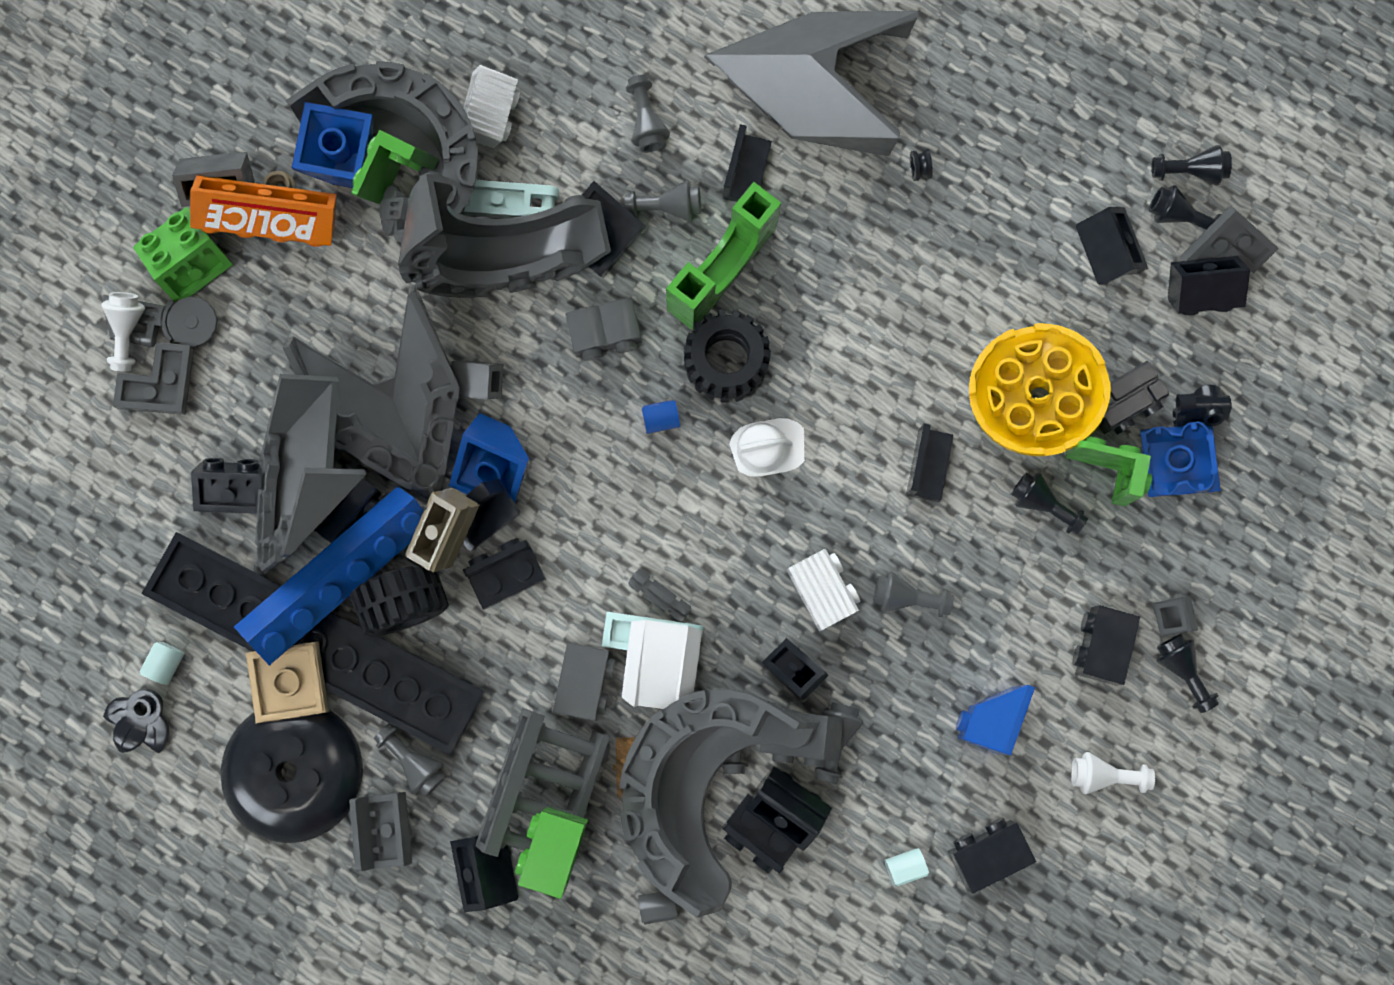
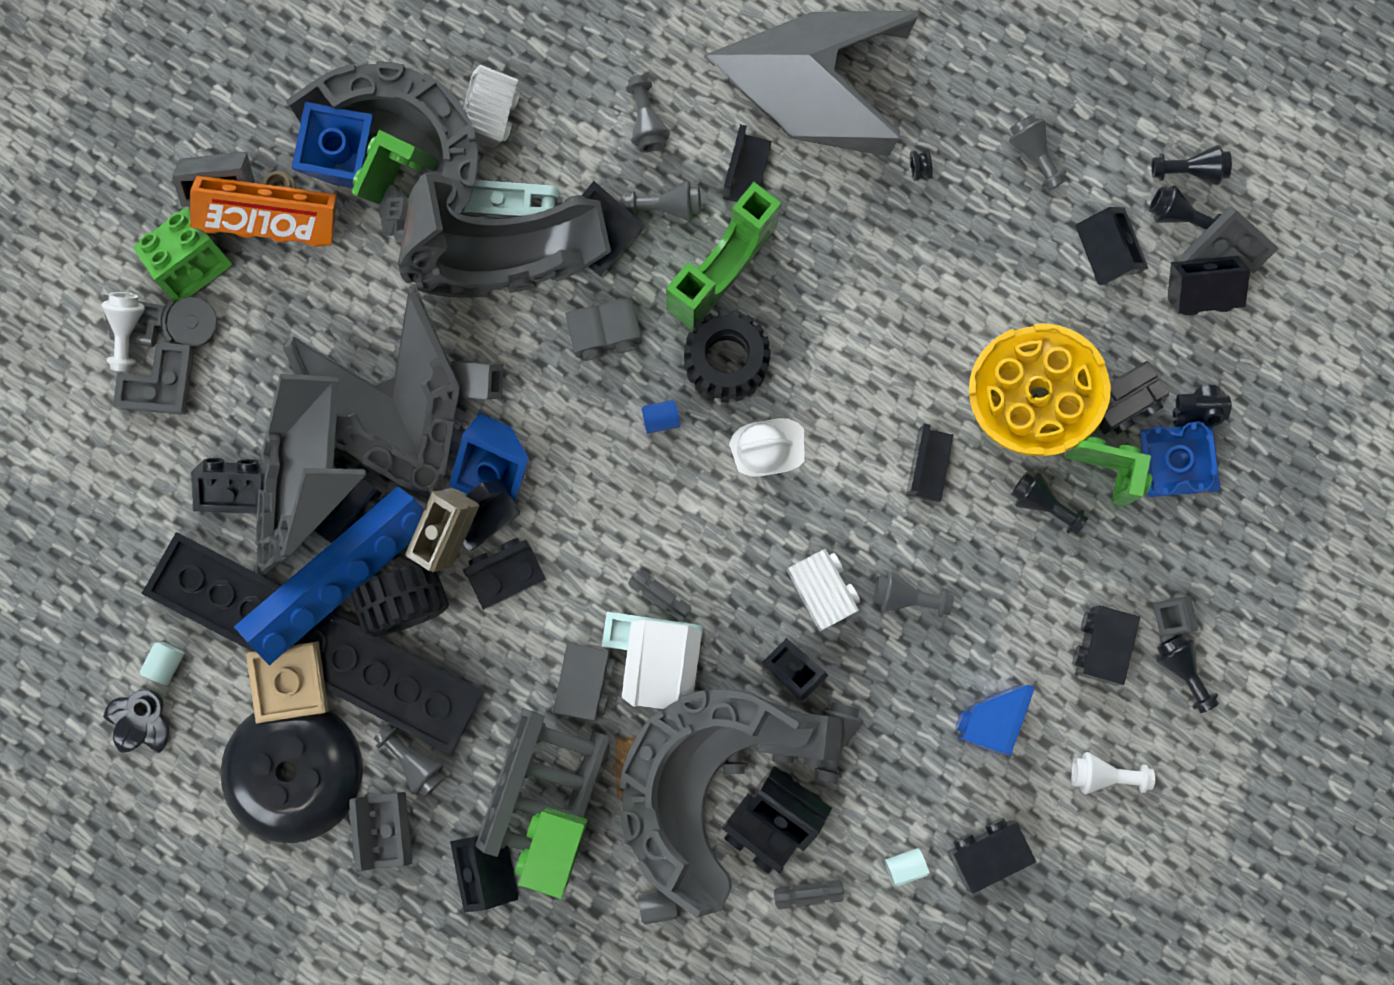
(809, 894): none -> dark grey axle
(1030, 138): none -> dark grey piece

